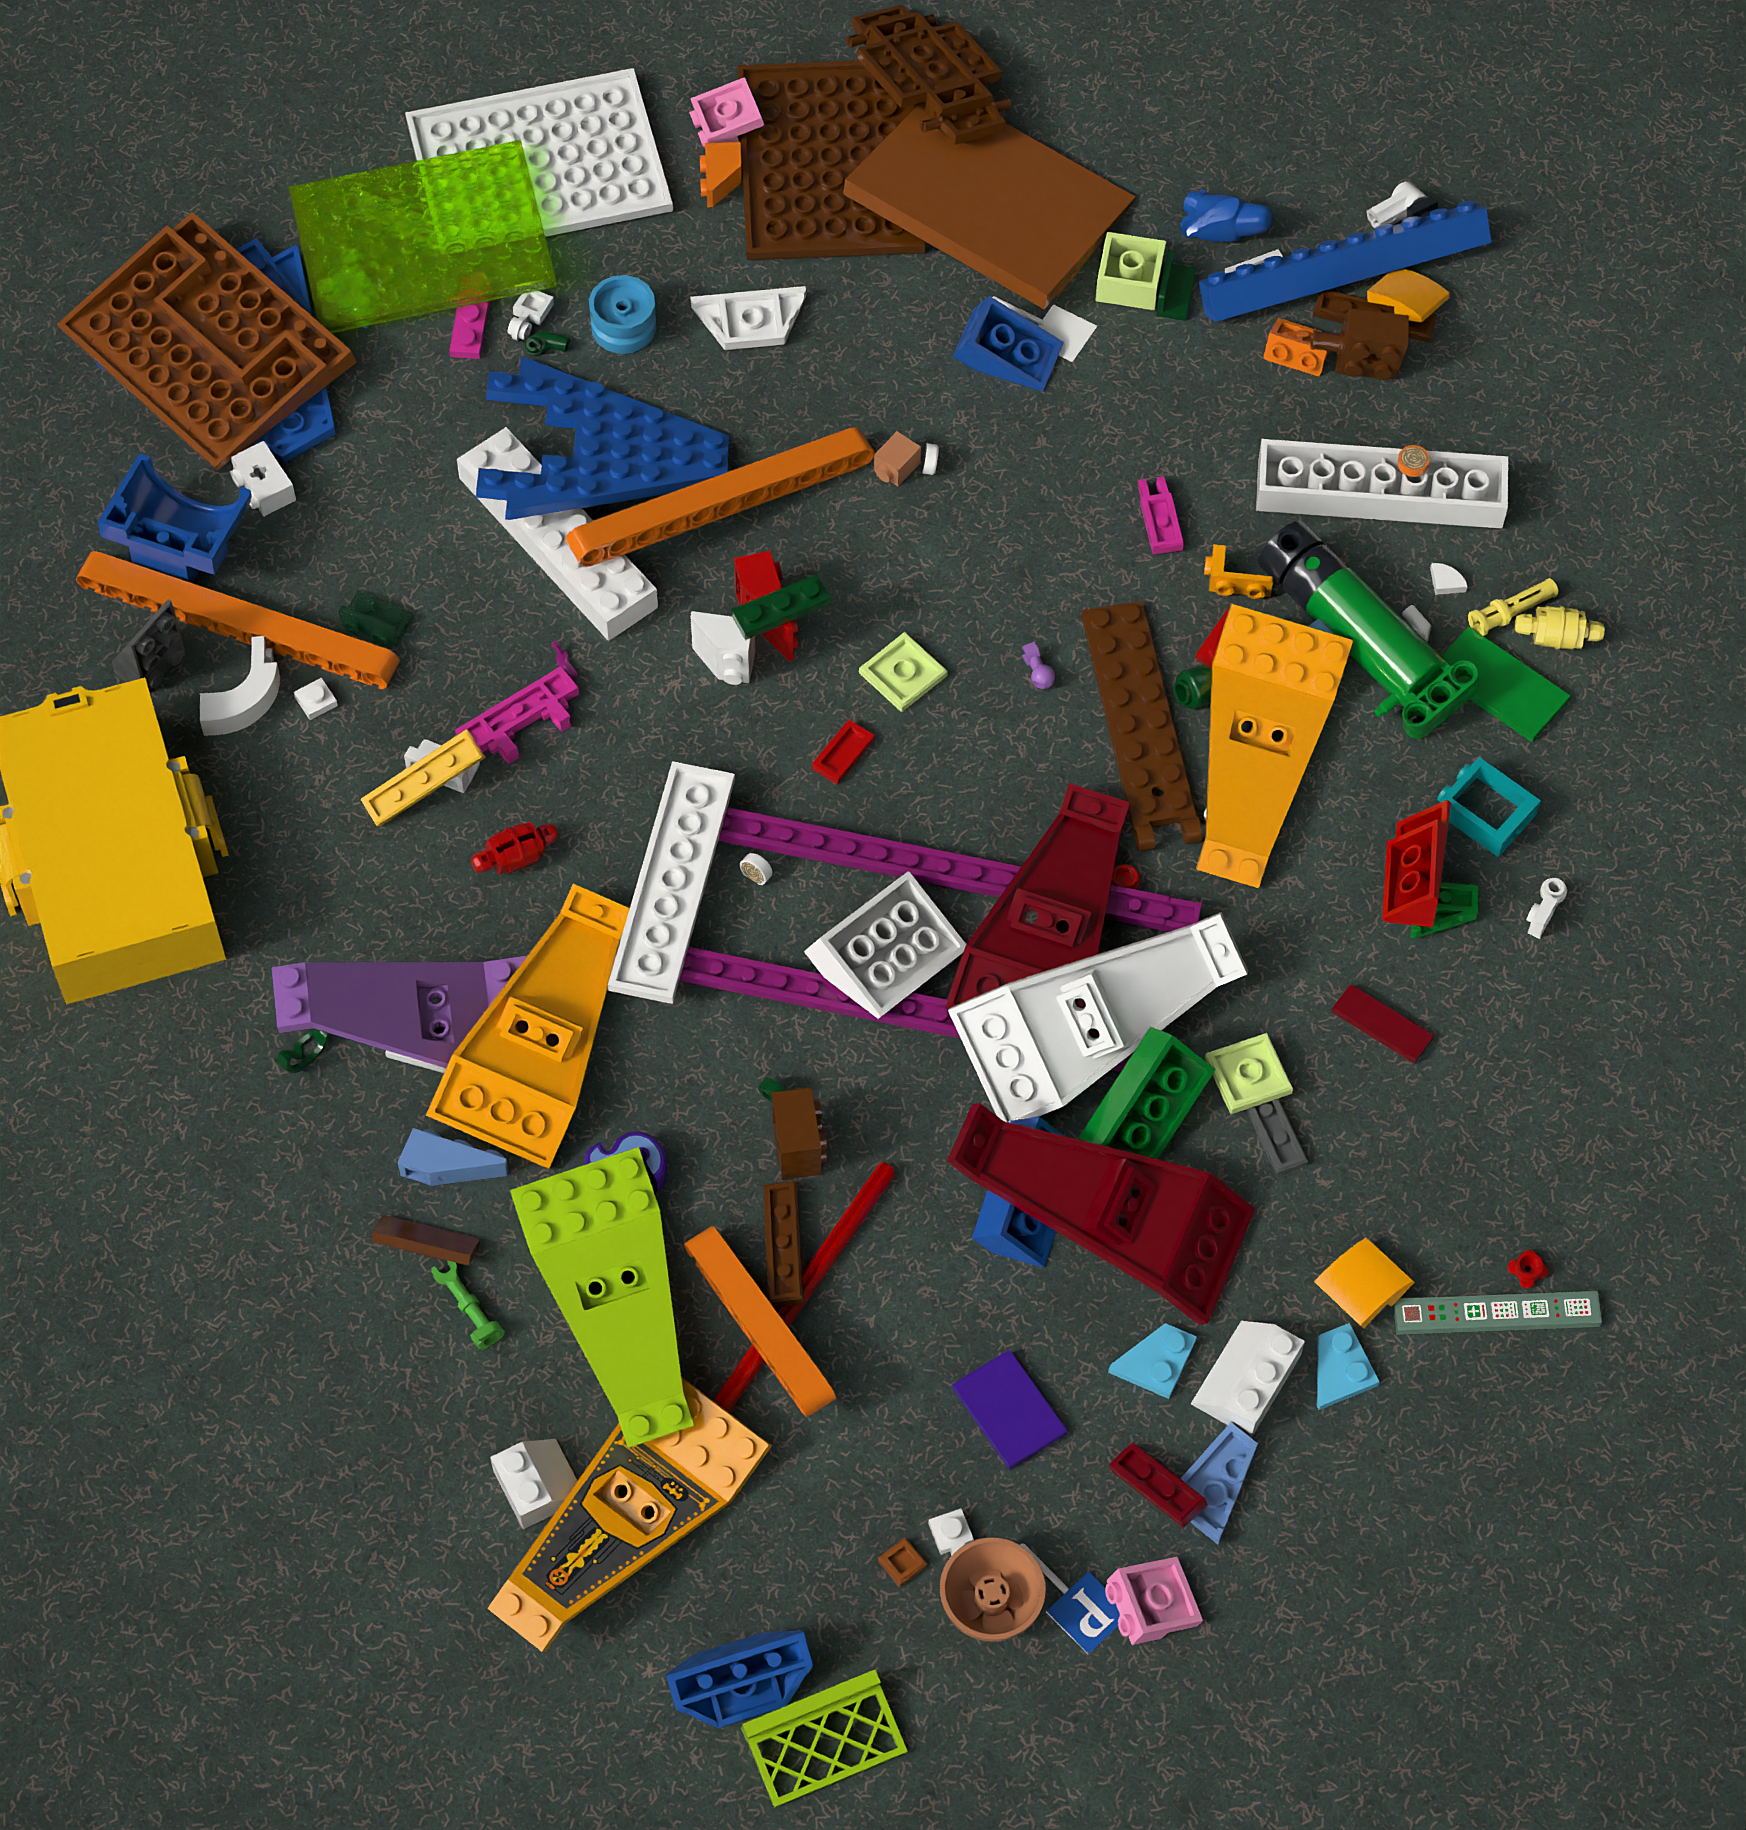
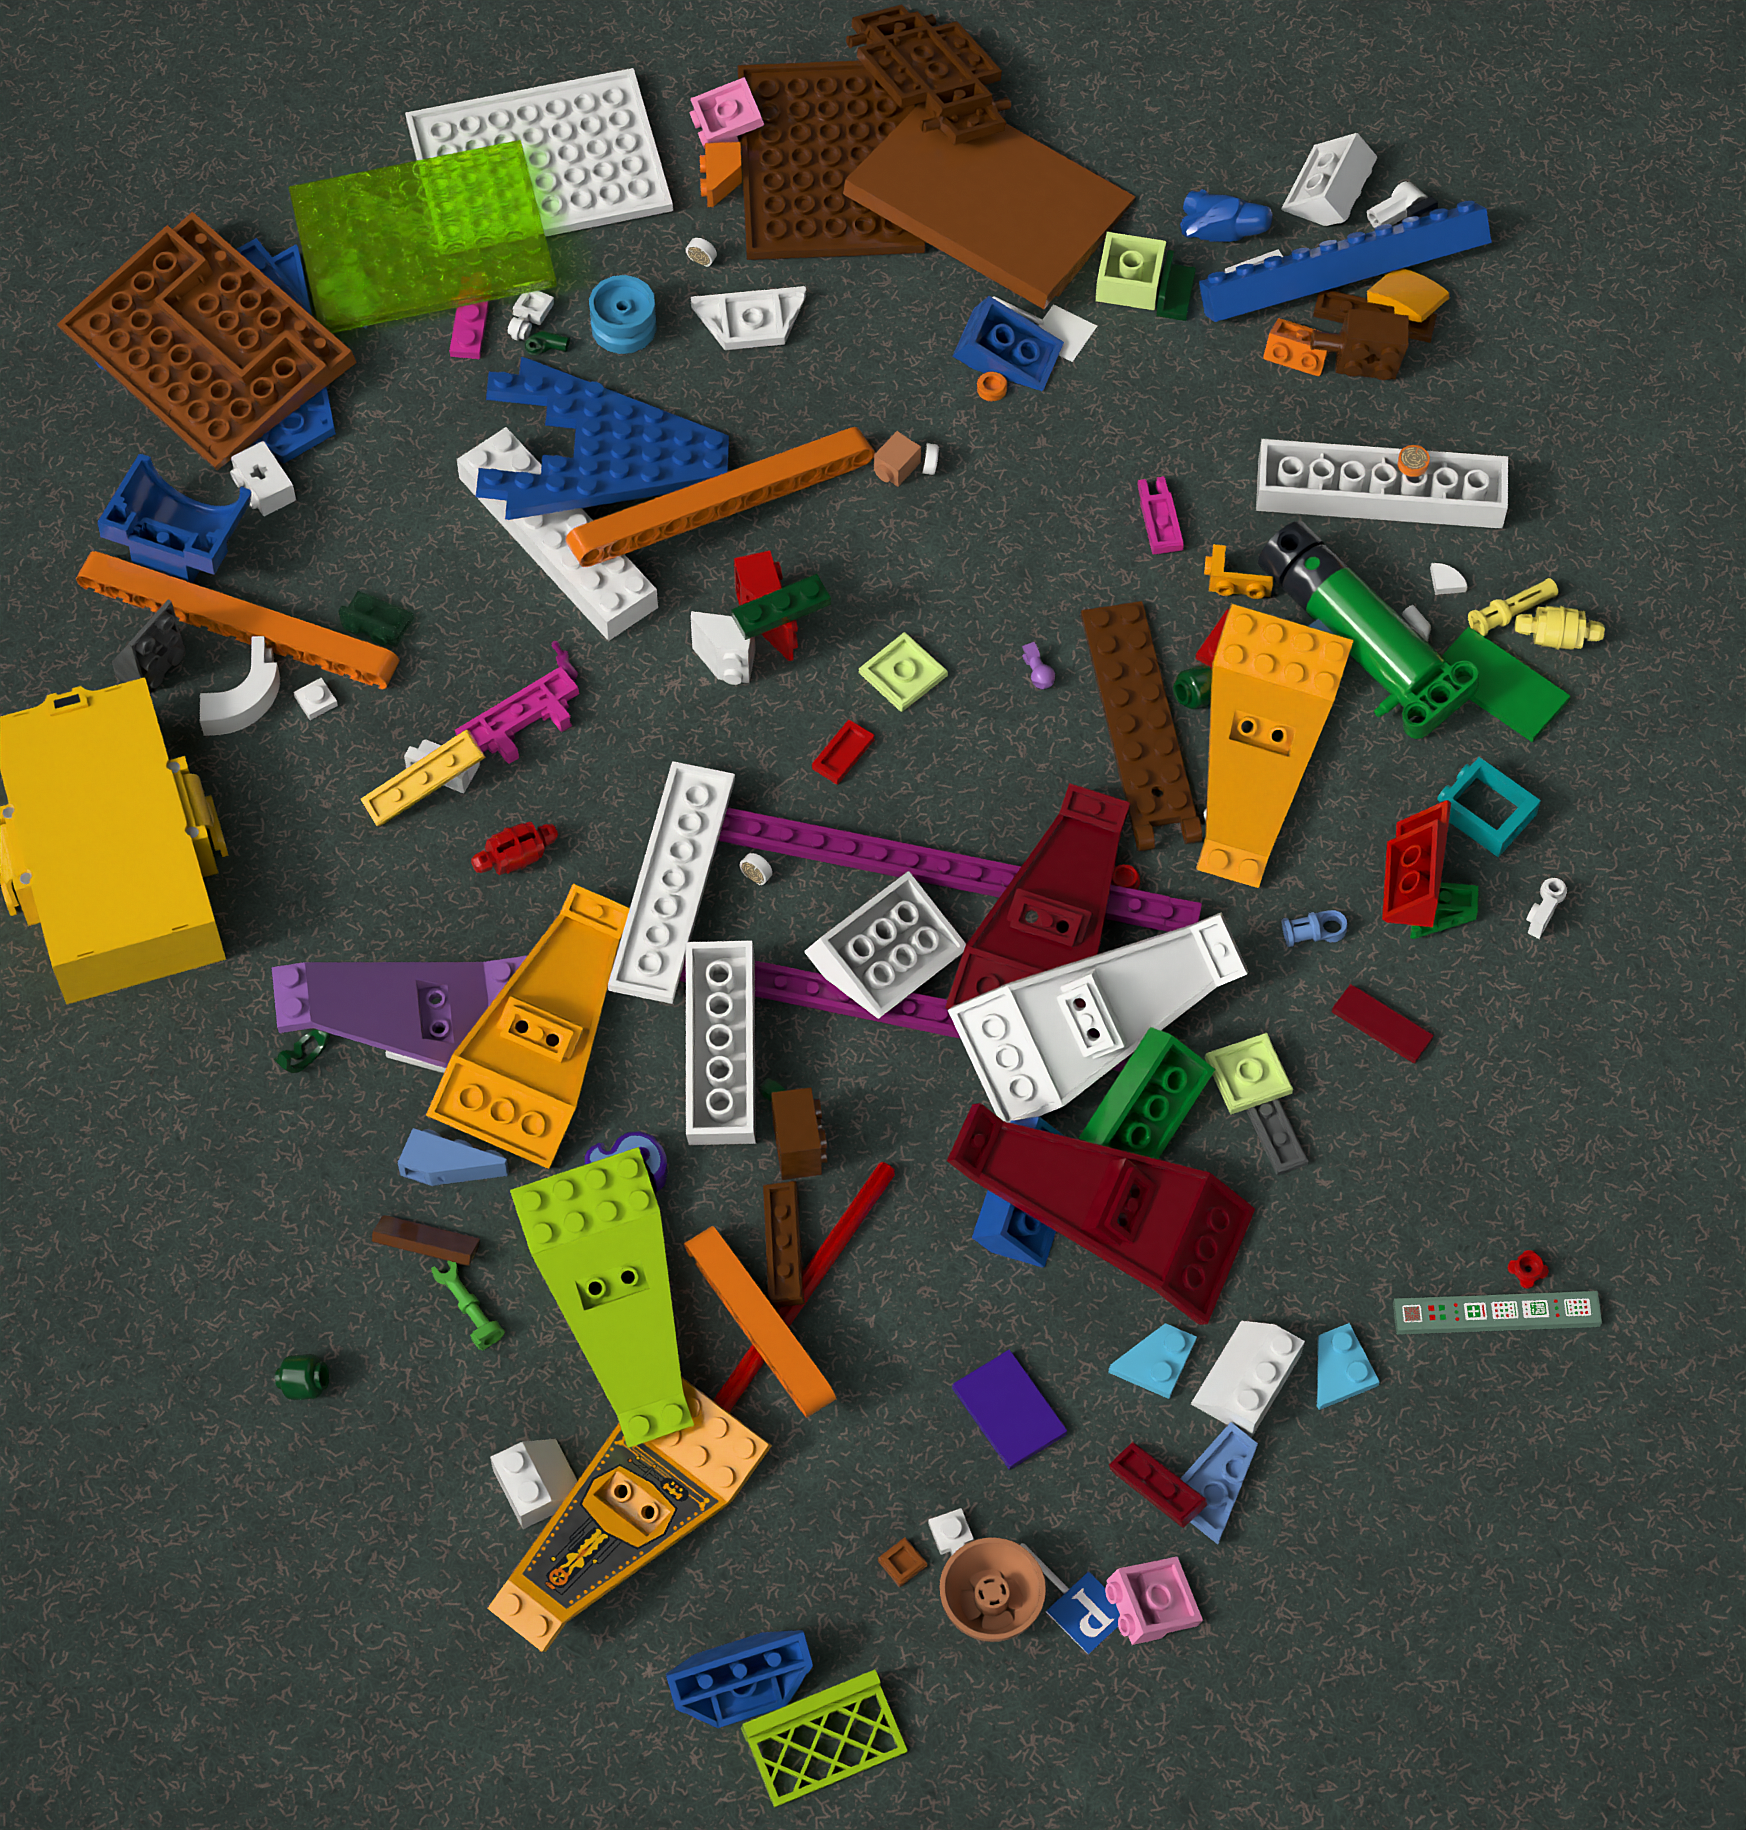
(302, 1377): none -> dark green head
(701, 251): none -> tile
(720, 1043): none -> white brick
(992, 386): none -> orange tile
(1312, 927): none -> medium blue connector
(1331, 180): none -> white slope
(1364, 1282): light orange slope -> none

